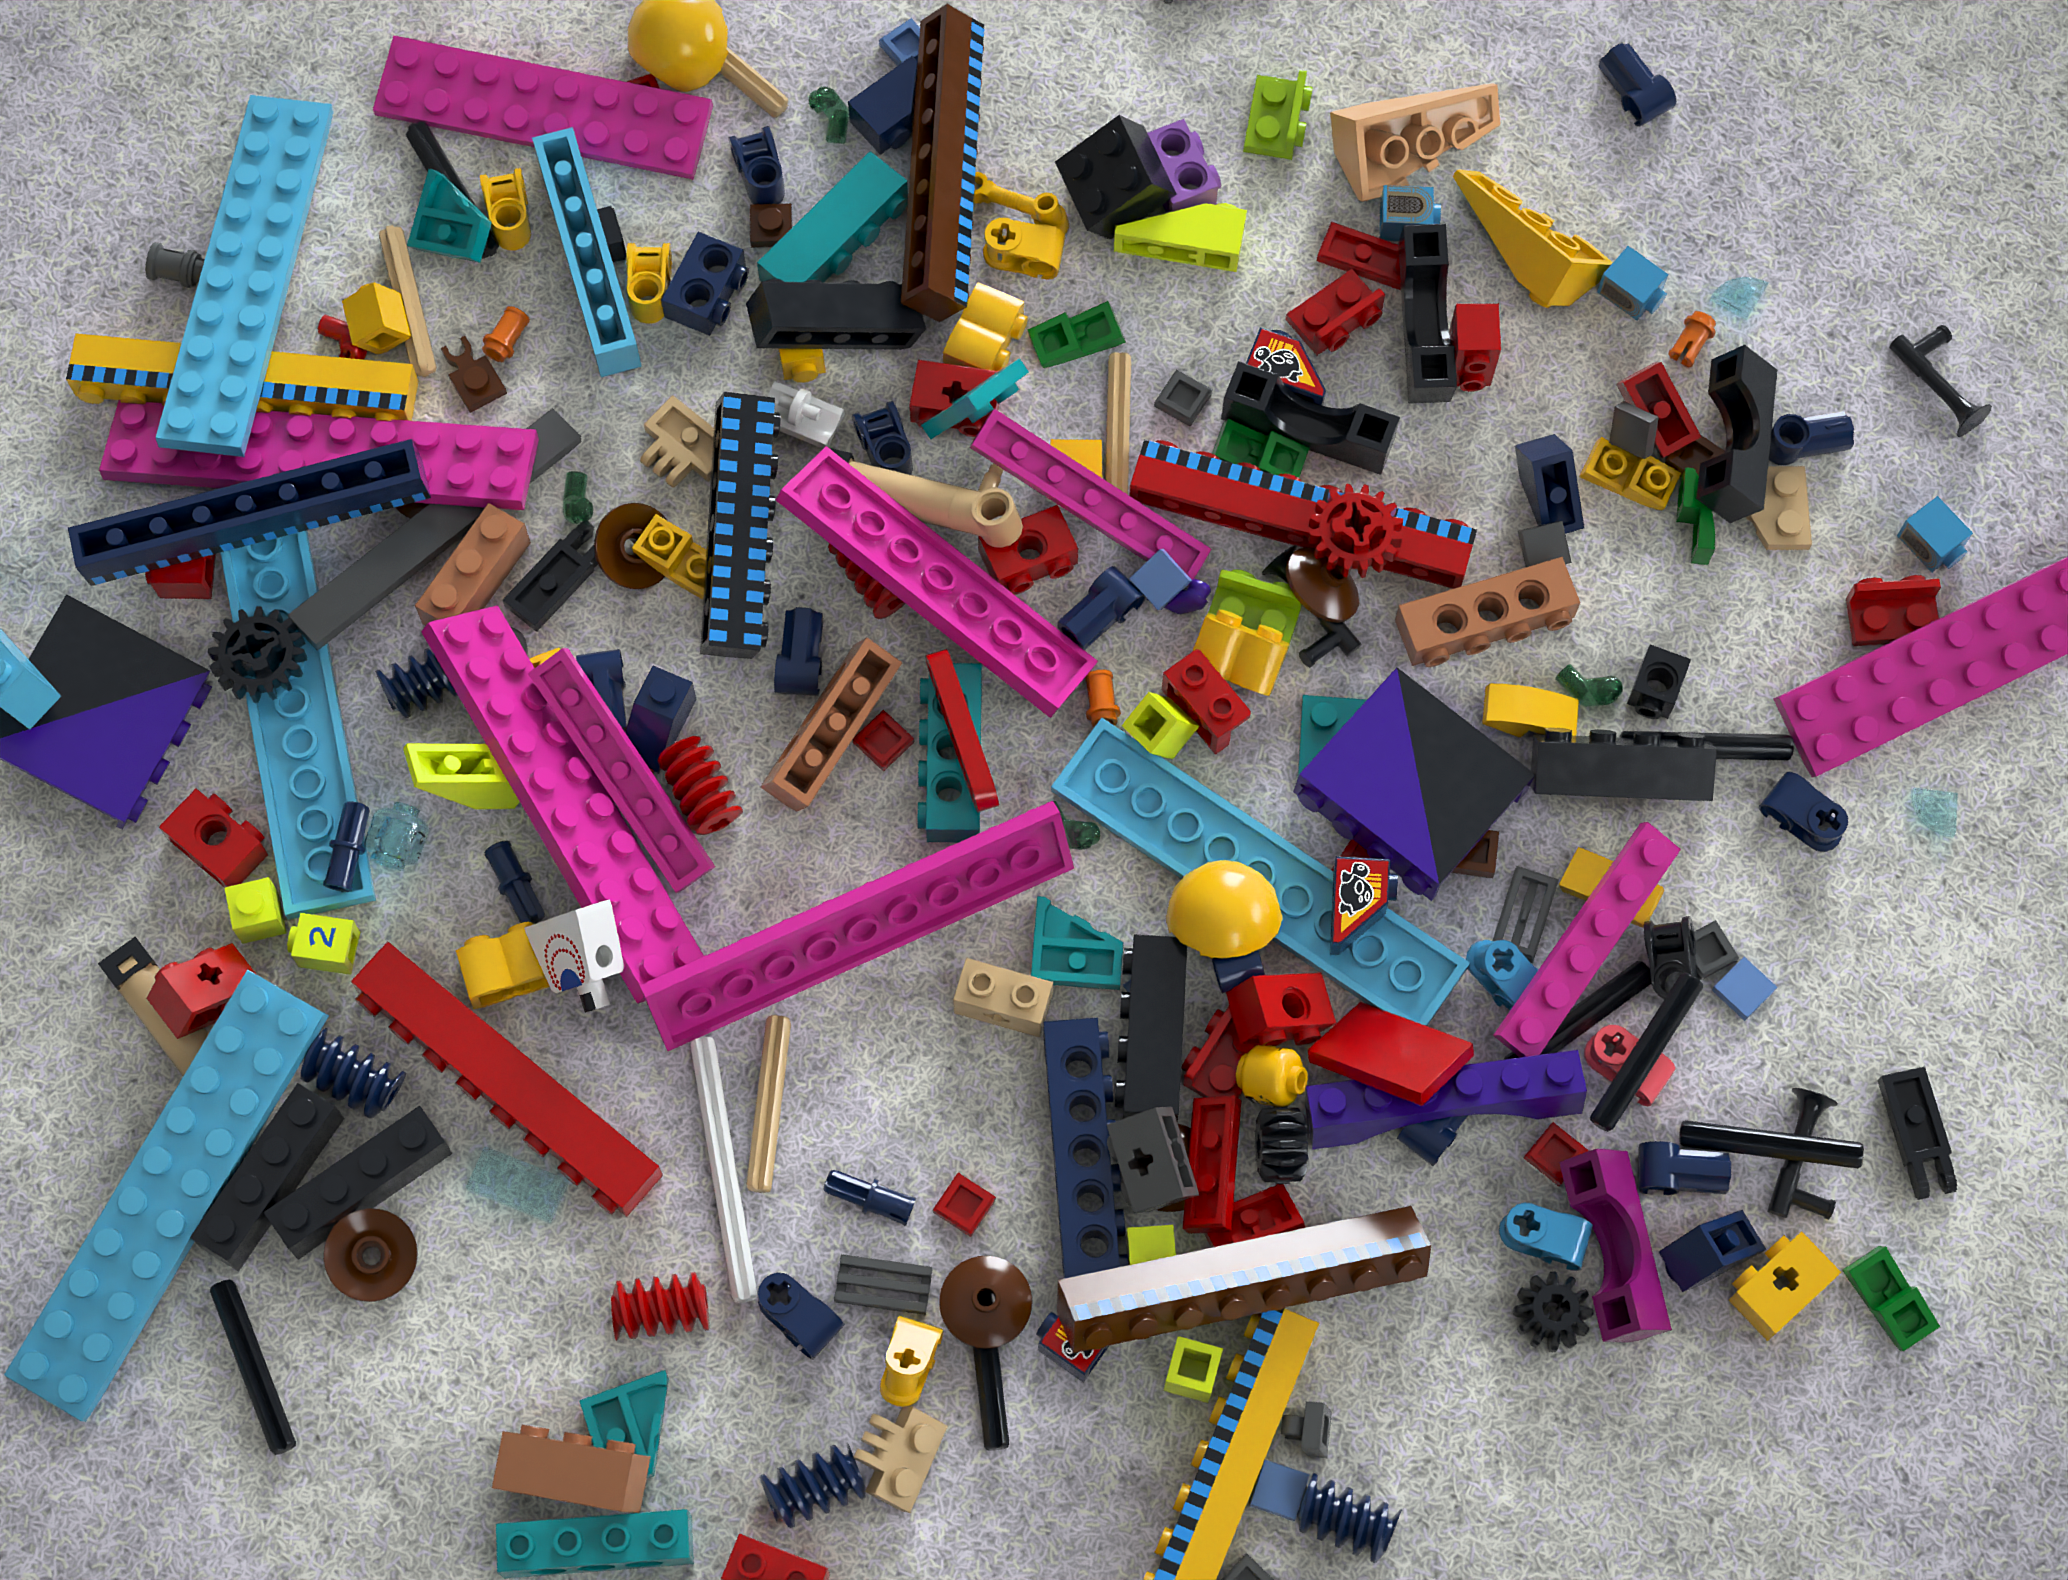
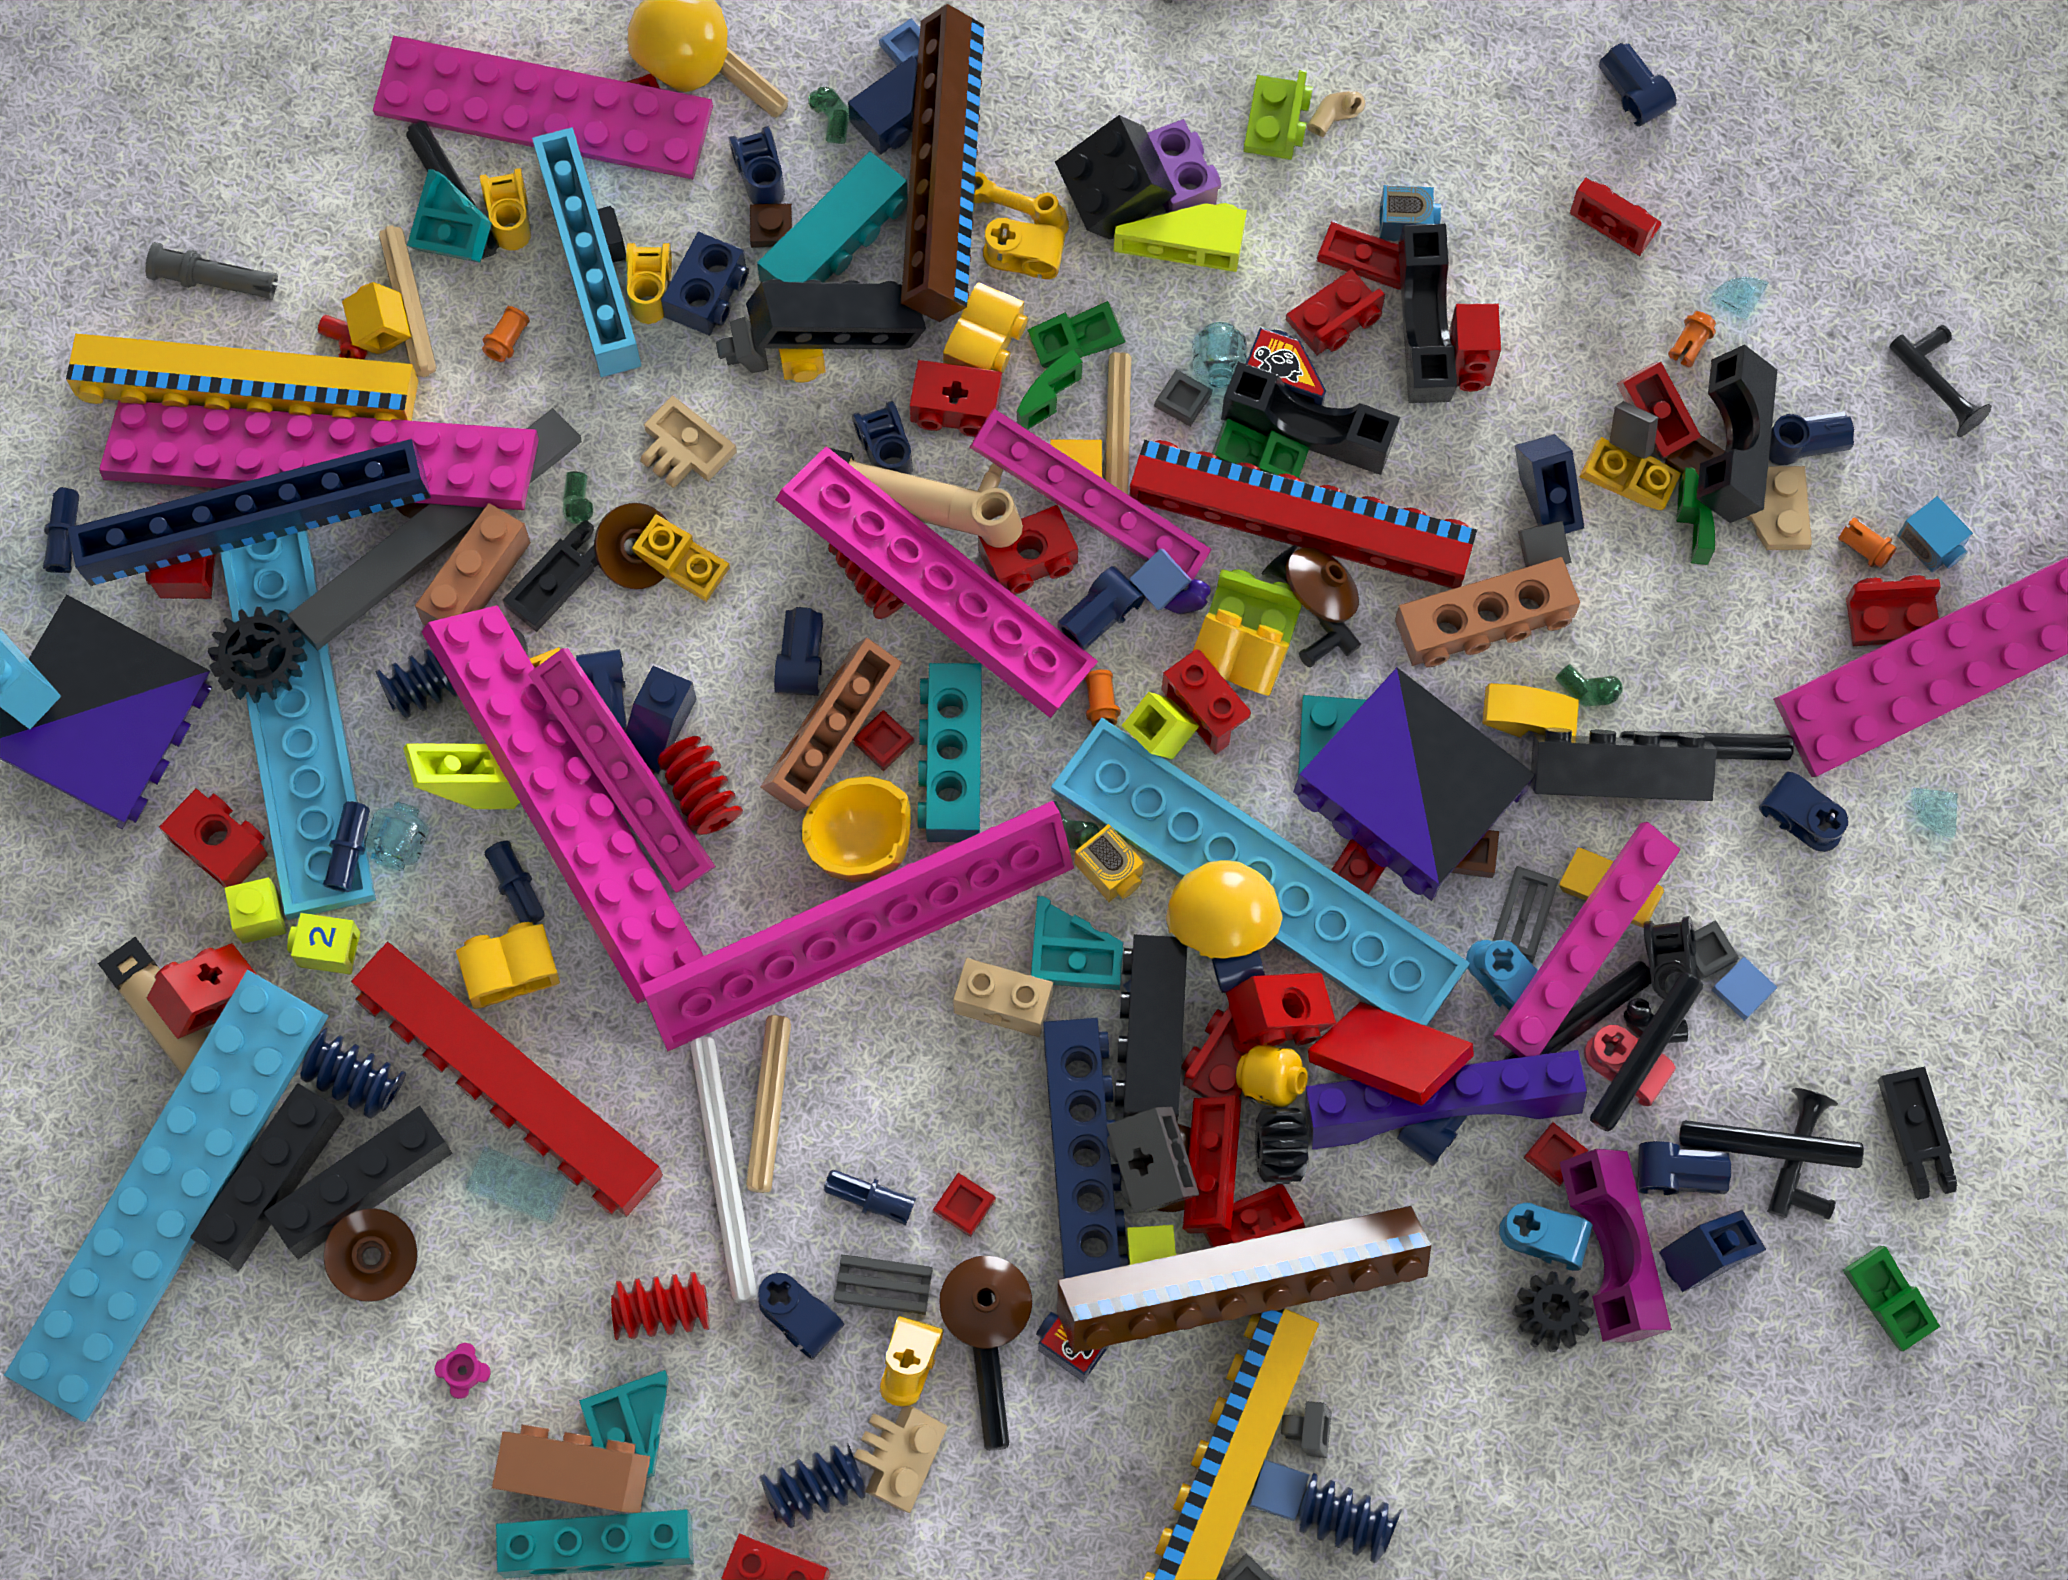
(63, 515): none -> dark blue axle
(245, 277): medium azure plate -> none
(253, 1367): black axle -> none
(462, 1357): none -> dark pink plate
(474, 380): reddish brown plate -> none
(579, 952): white torso -> none
(739, 525): black brick -> none
(742, 347): none -> dark grey tile
(806, 415): white hips -> none
(858, 829): none -> yellow cylinder
(962, 730): red beam -> none
(977, 401): teal wing -> none
(1041, 397): none -> green slope
(1110, 864): none -> brick
(1193, 1369): neon yellow brick -> none
(1217, 353): none -> clear light blue head
(1335, 108): none -> tan arm
(1341, 542): red gear -> none
(1359, 898): slope -> none
(1397, 136): light nougat wedge -> none
(1542, 260): yellow wedge -> none
(1614, 216): none -> red bracket
(1633, 284): dark azure brick -> none
(1639, 1015): none -> black arm
(1663, 667): black brick -> none
(1772, 1308): yellow brick -> none
(1868, 543): none -> orange pin

